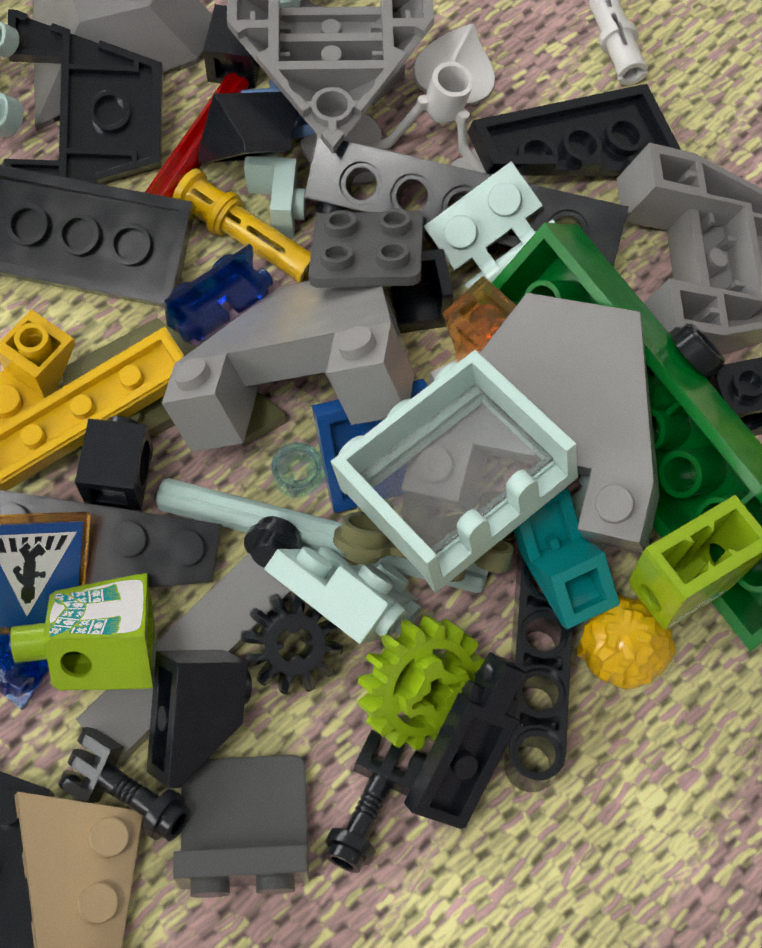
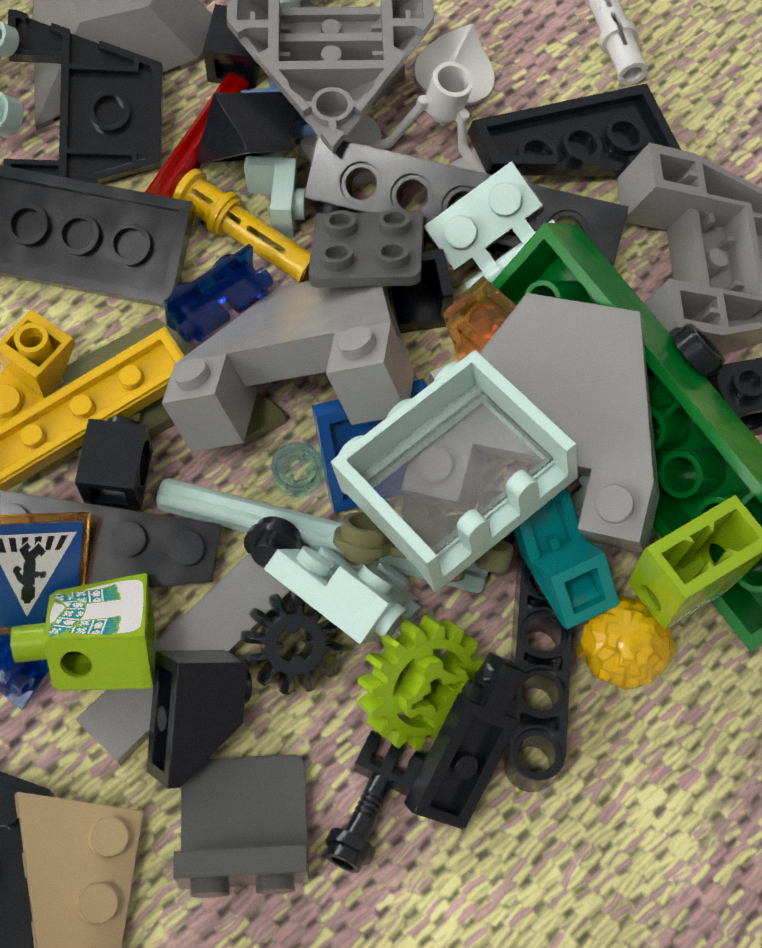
(163, 814): black hinge -> none

